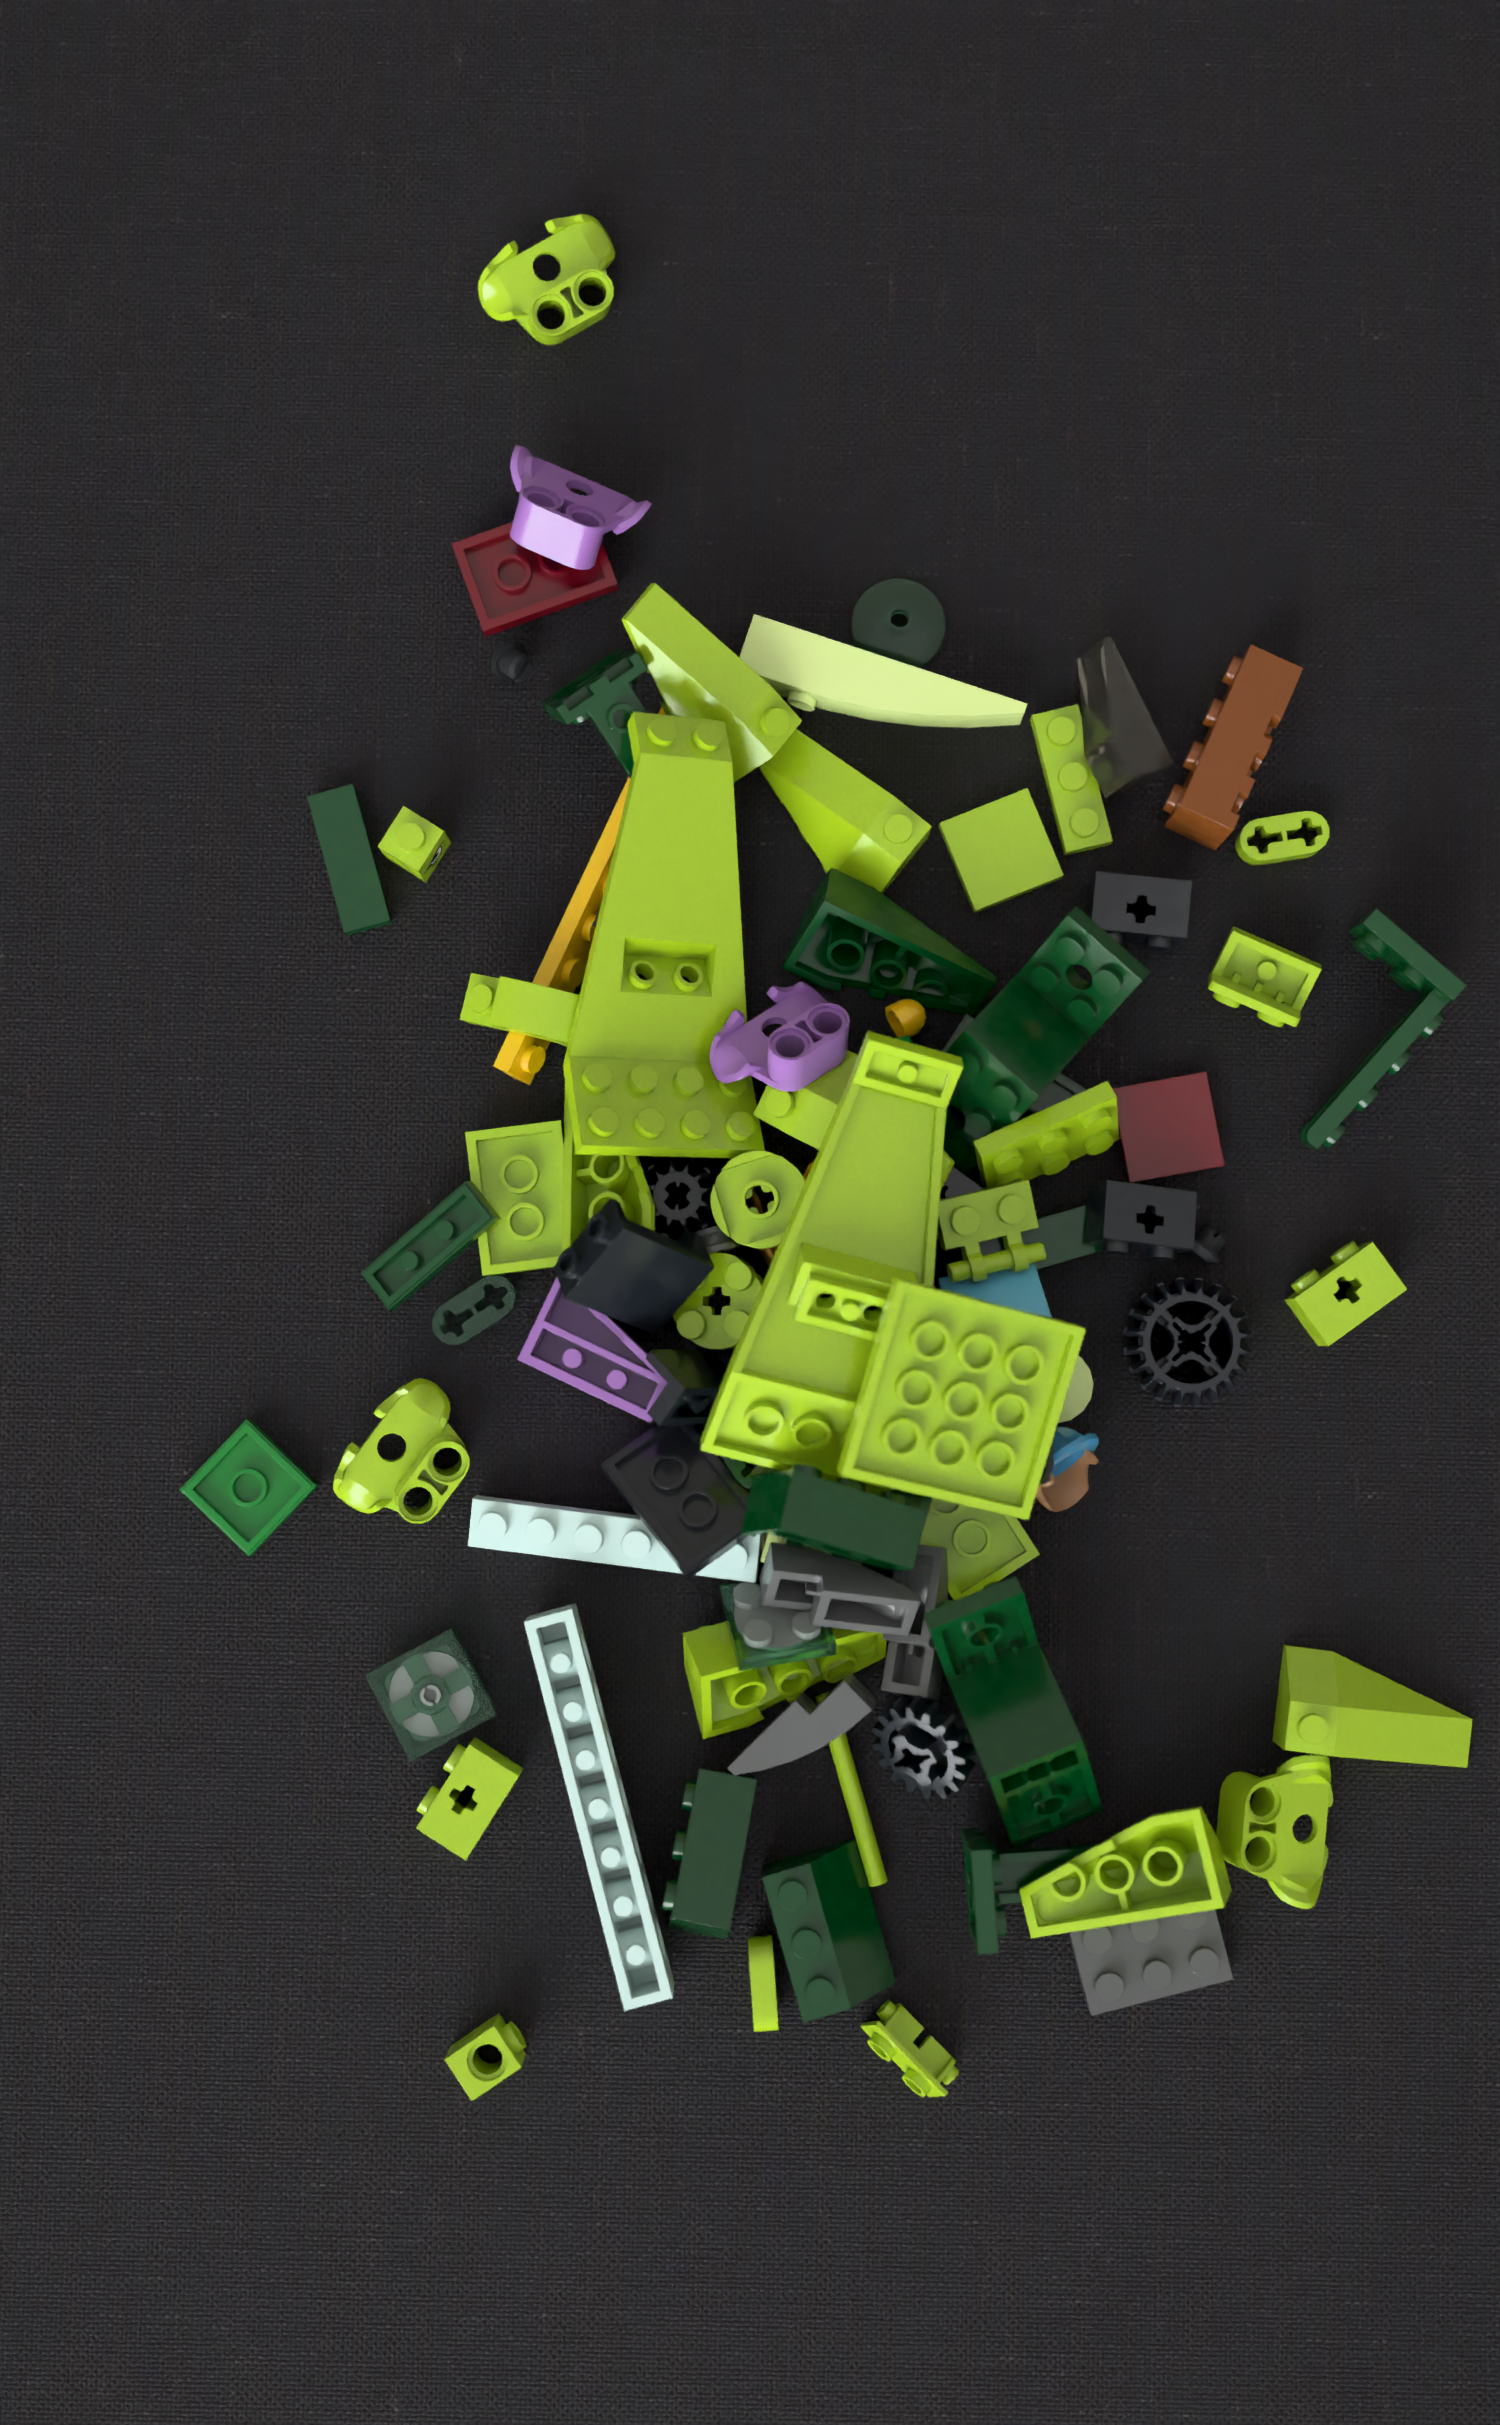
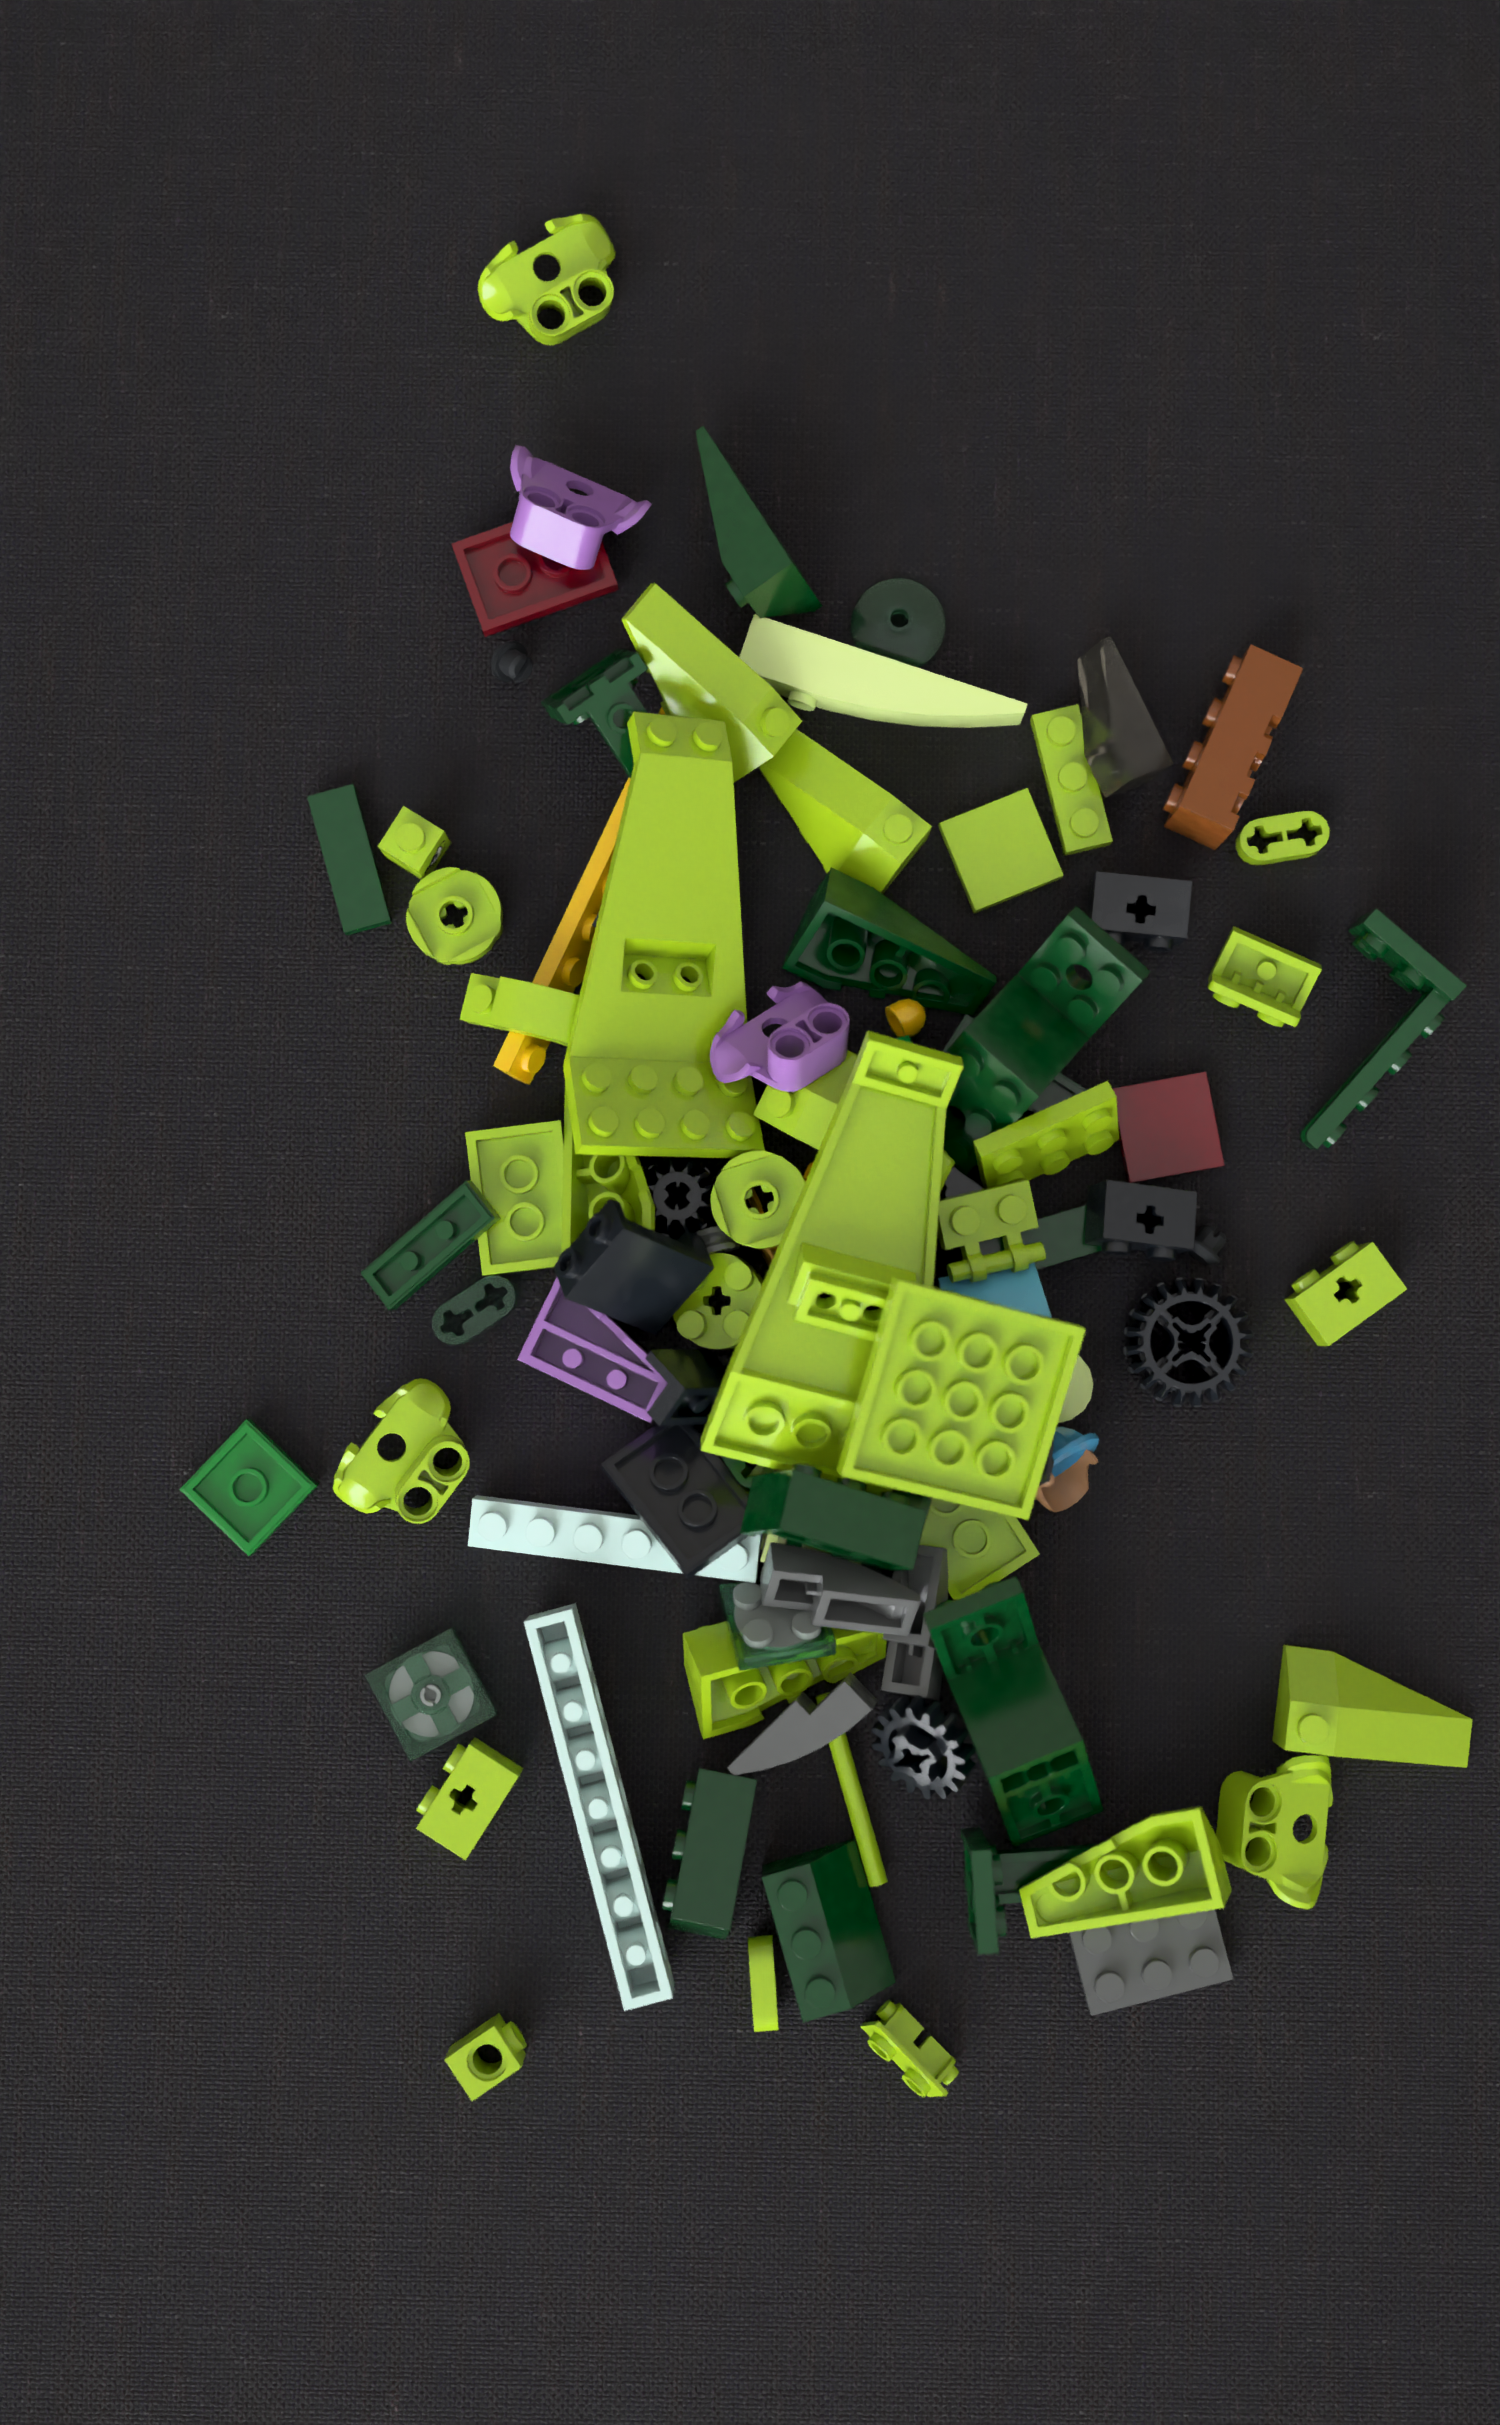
(428, 909): none -> lime plate
(747, 544): none -> dark green wedge

